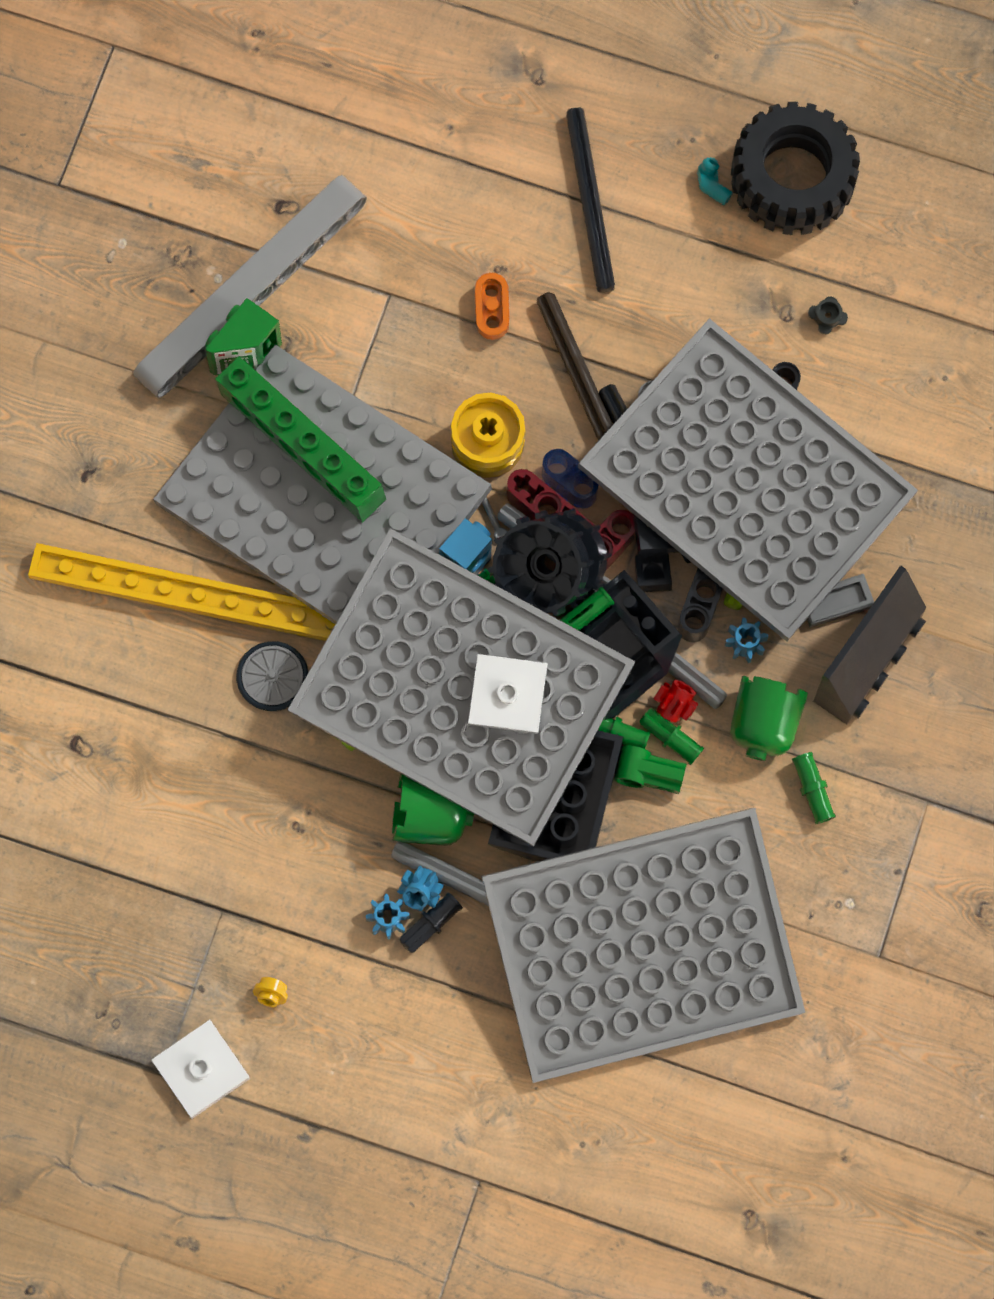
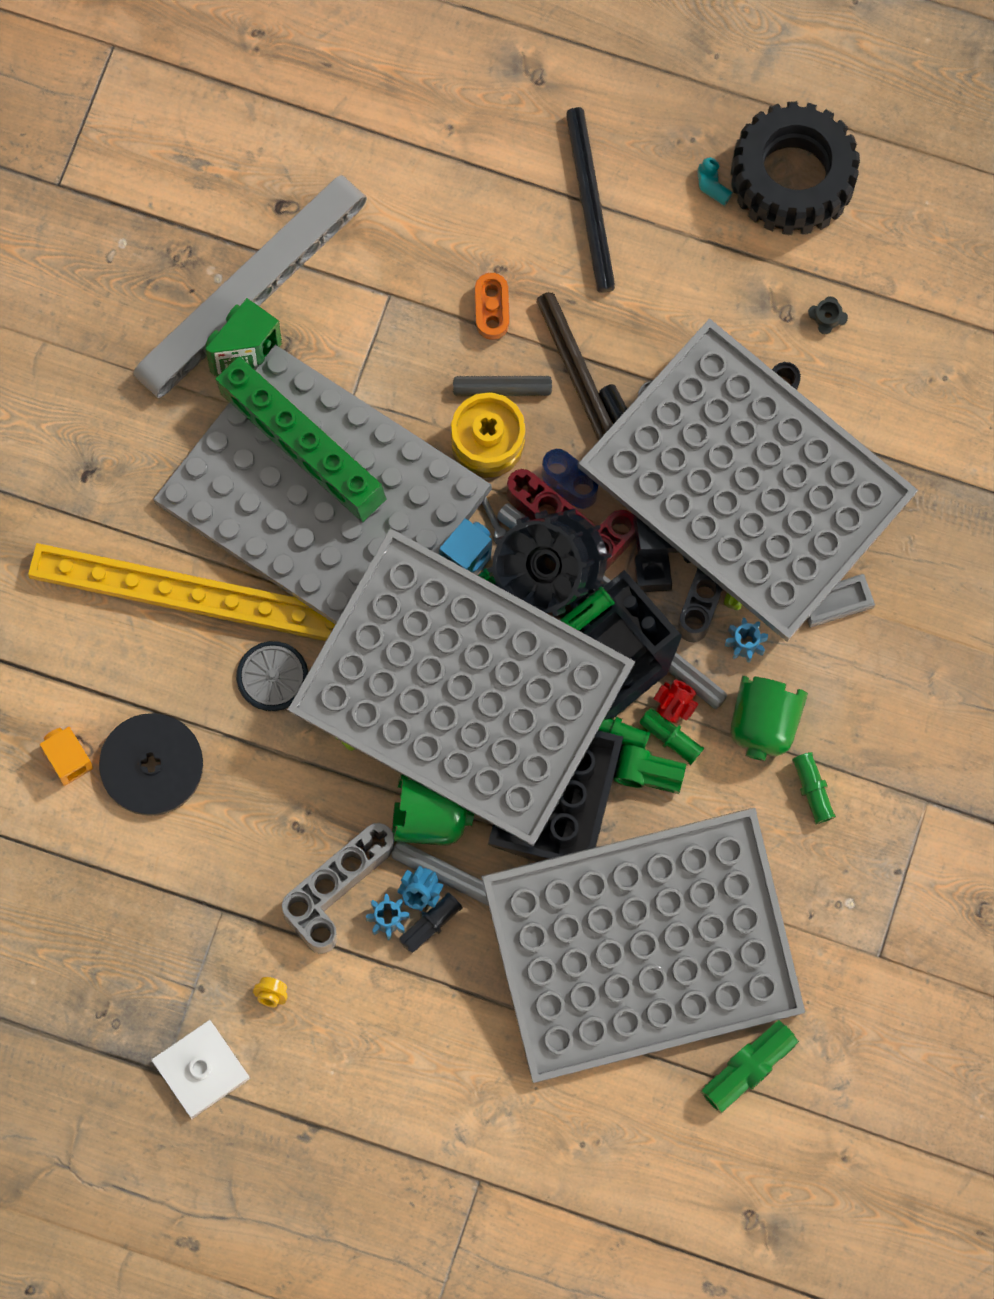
(65, 755): none -> light orange brick
(171, 781): none -> black piece
(343, 880): none -> light grey beam
(503, 385): none -> dark grey axle
(507, 693): white plate -> none
(749, 1066): none -> green piece
(871, 649): black slope -> none

